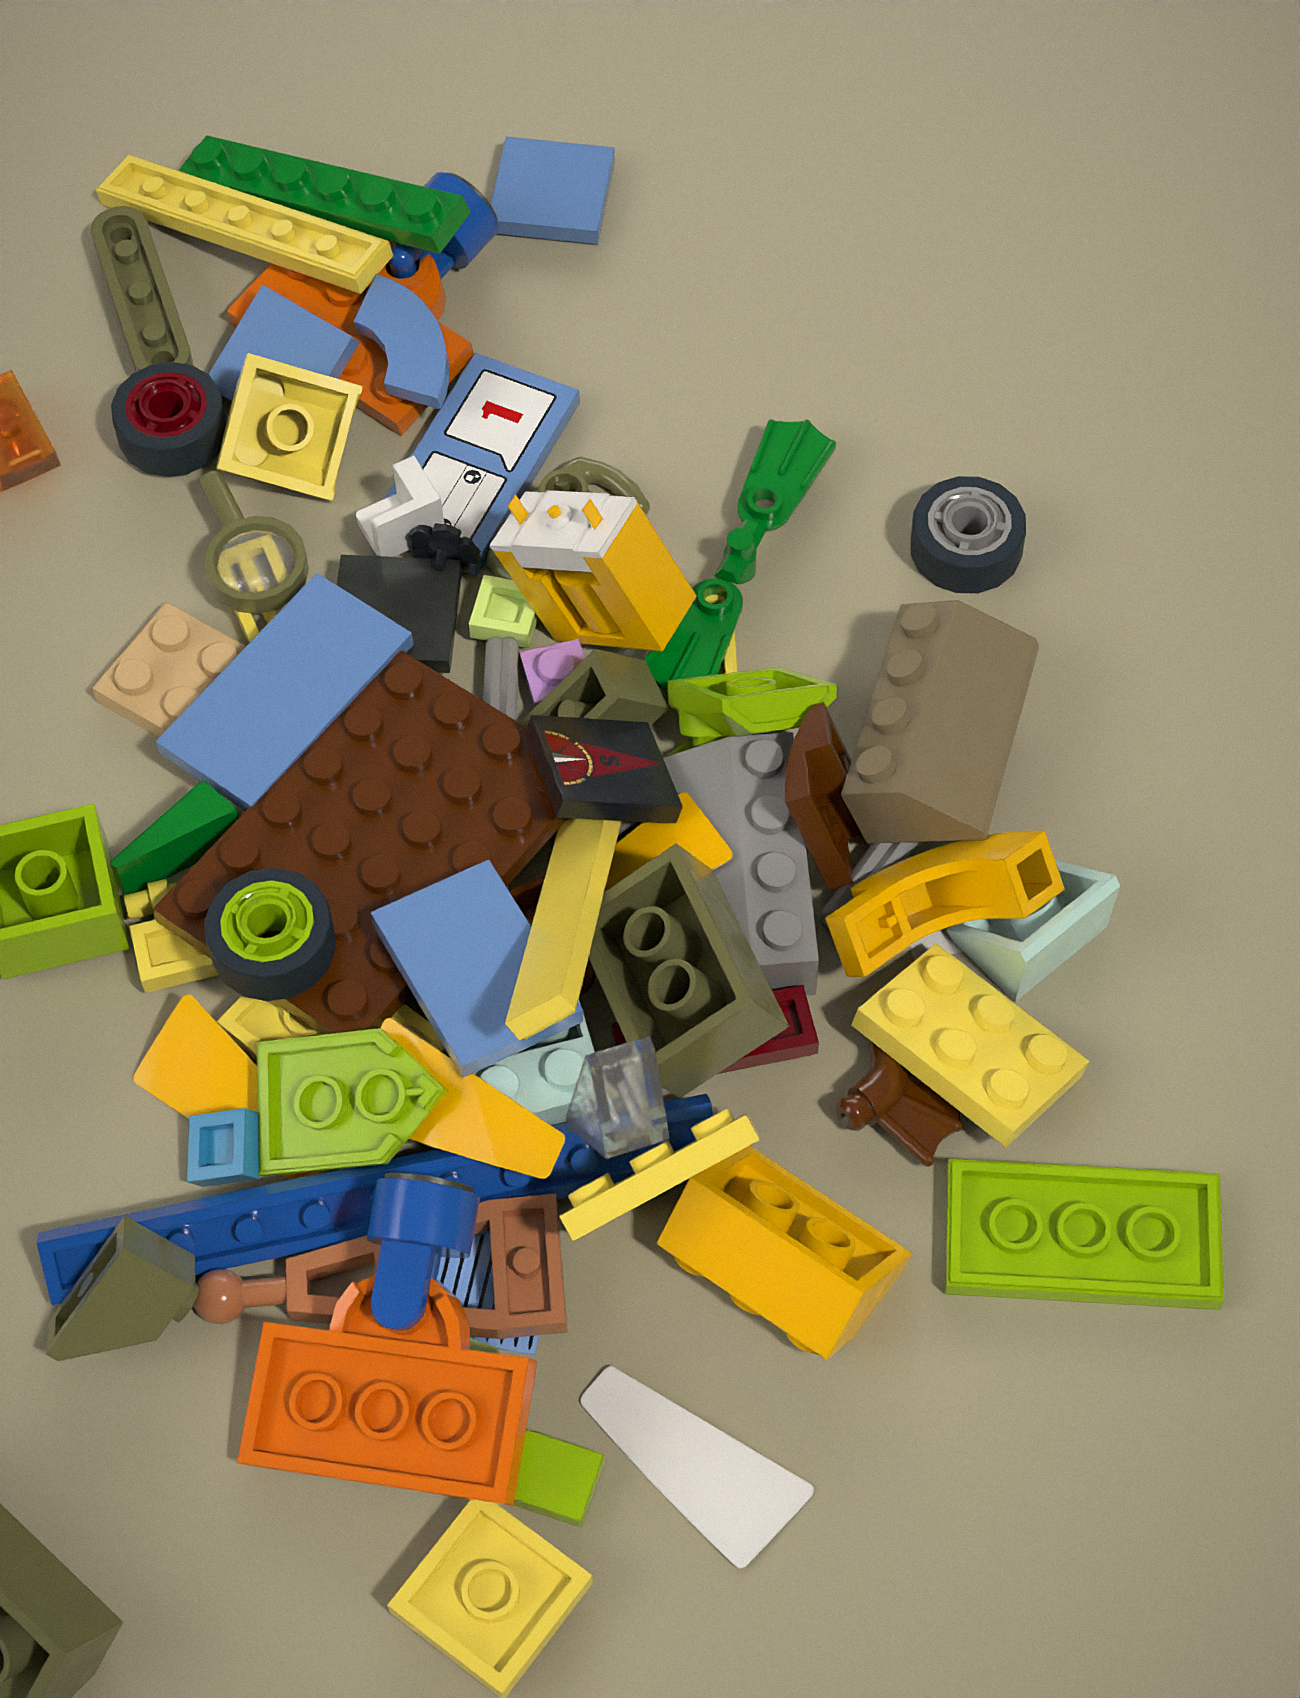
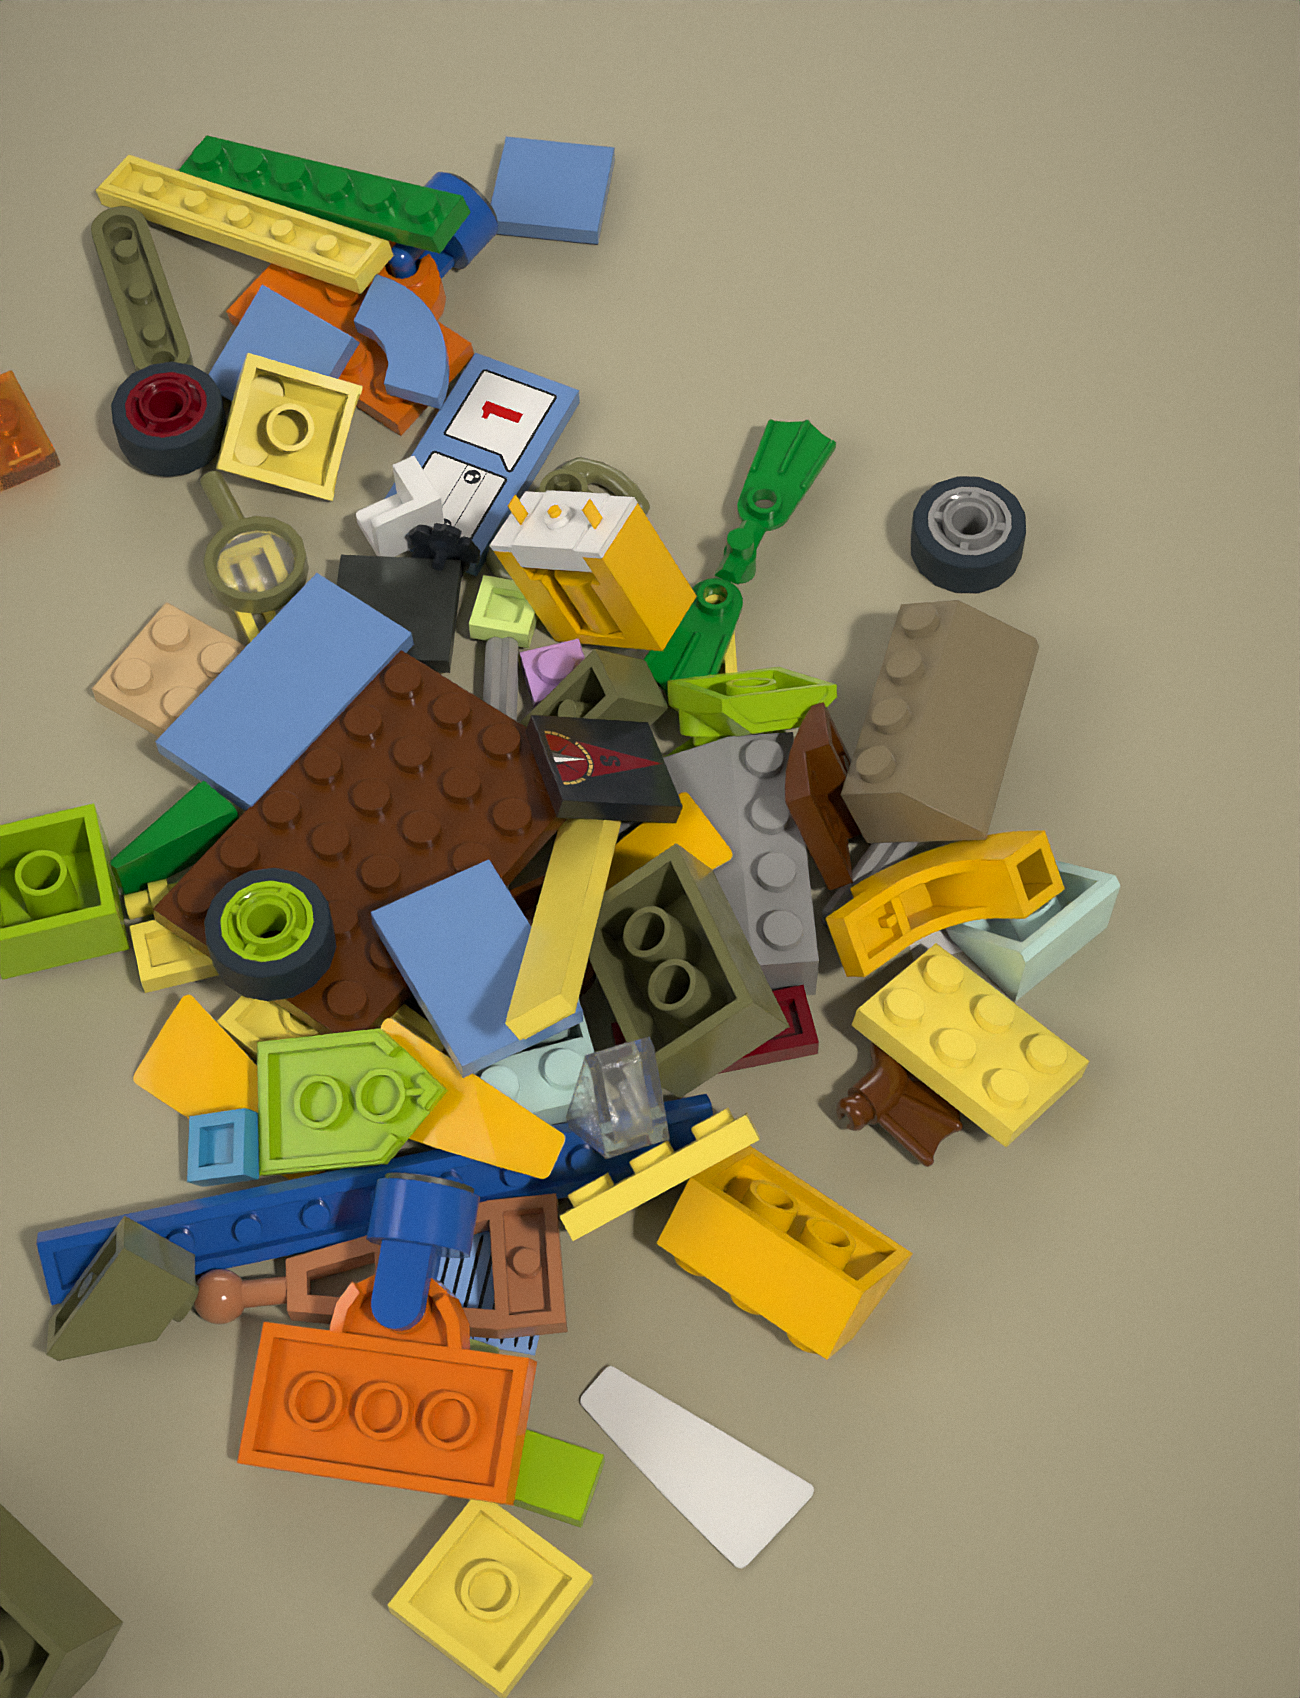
(1084, 1234): lime tile -> none

